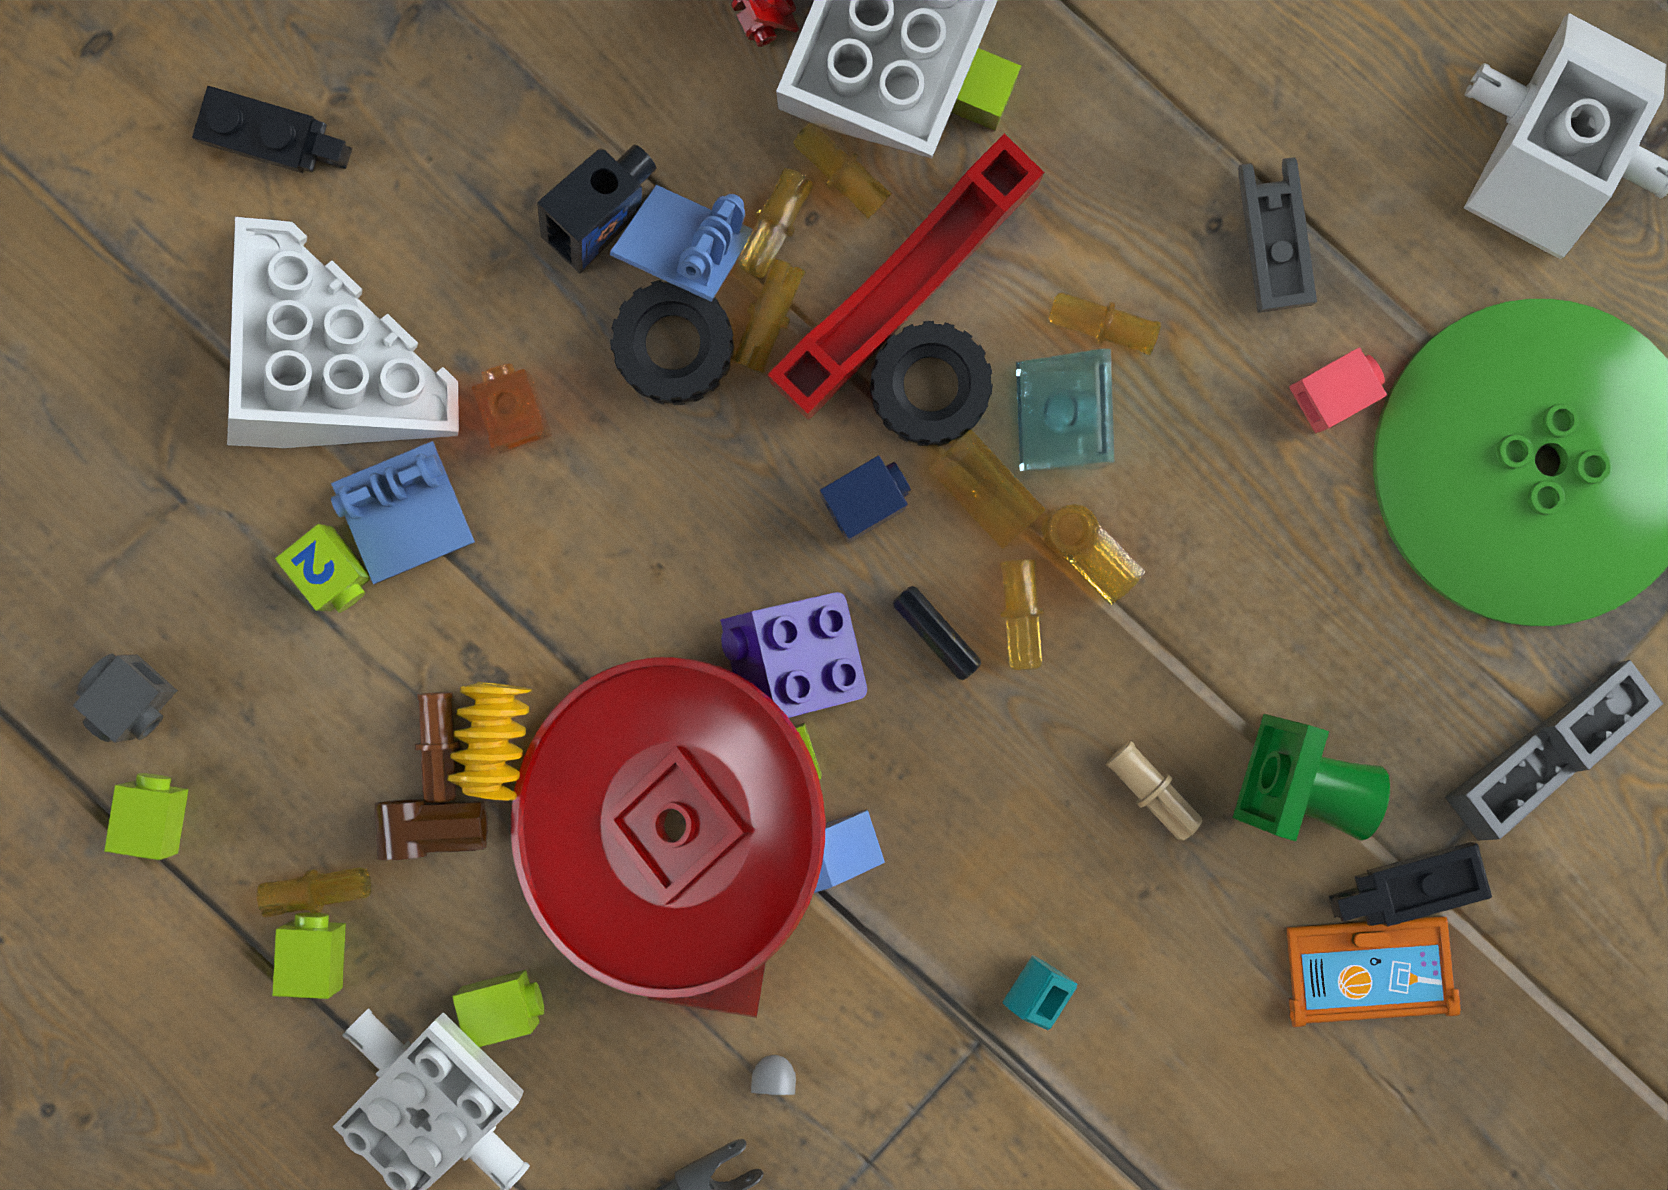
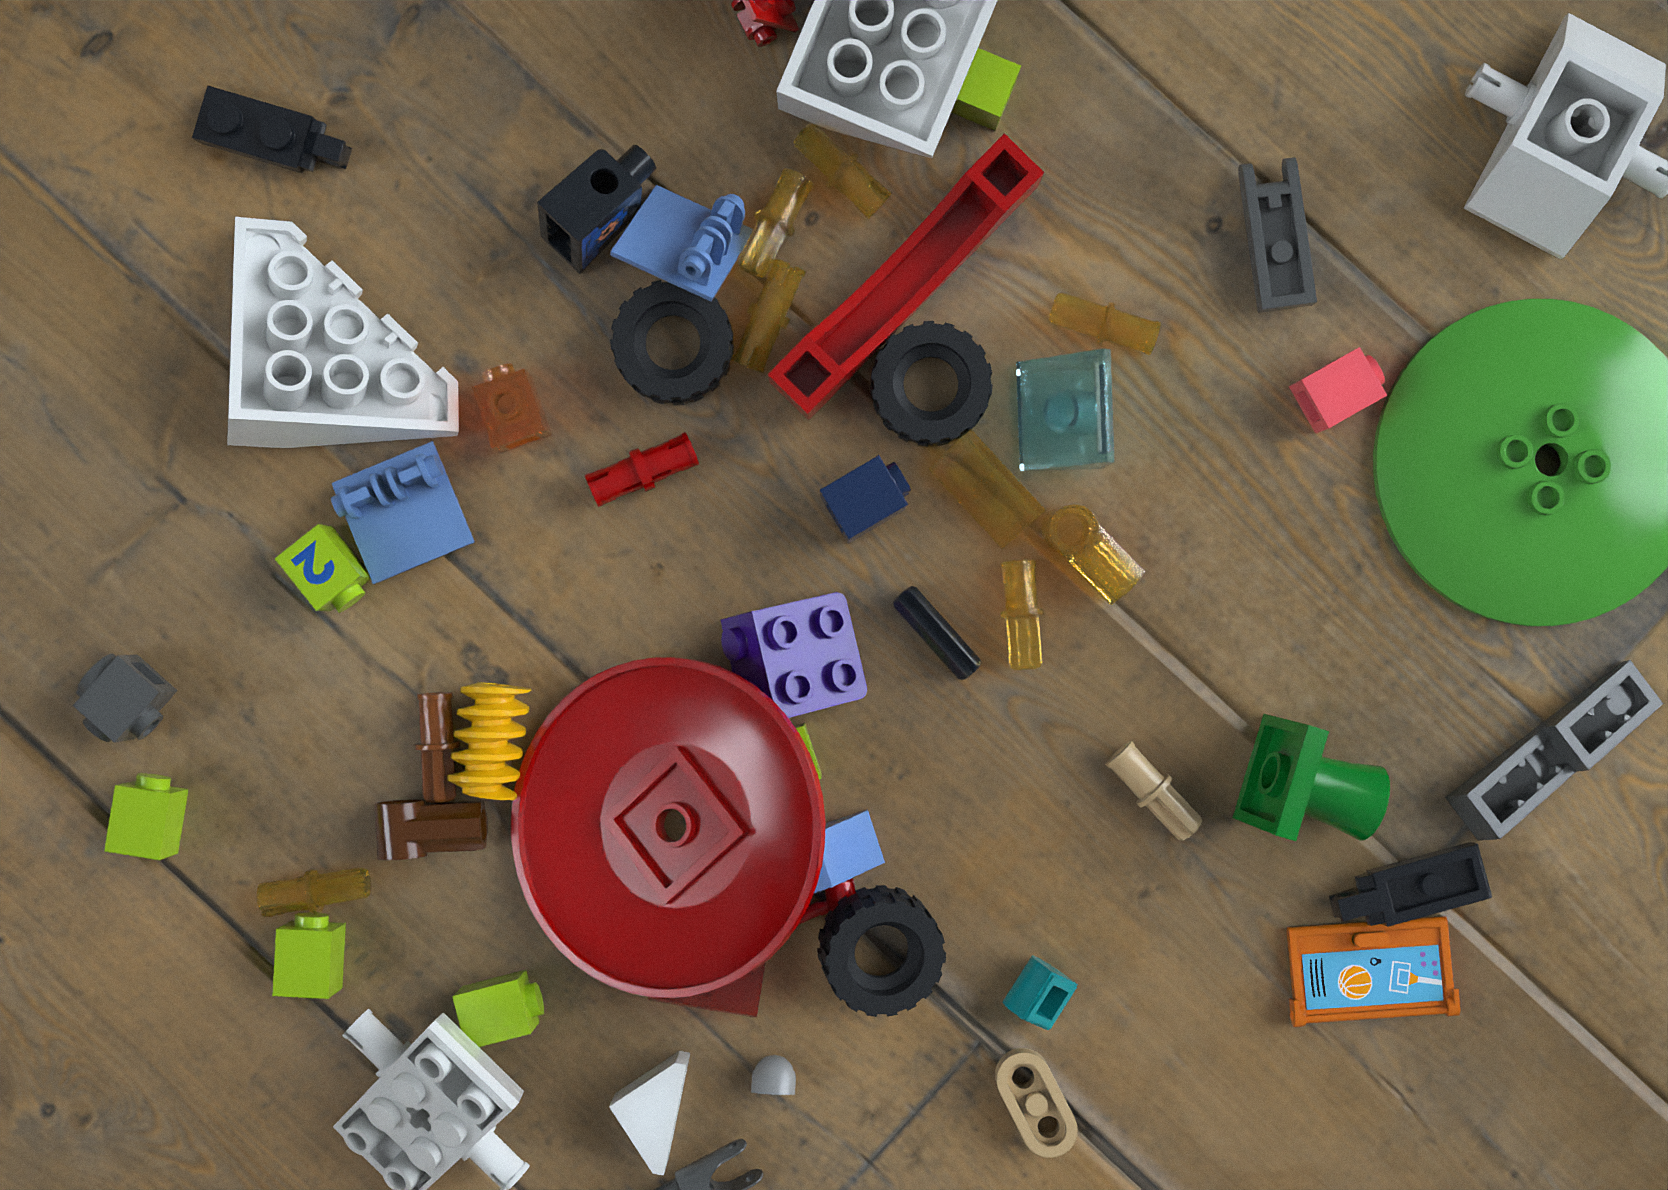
(642, 469): none -> red pin
(651, 1108): none -> white slope
(832, 895): none -> red hand
(906, 984): none -> black tyre
(1036, 1100): none -> tan plate

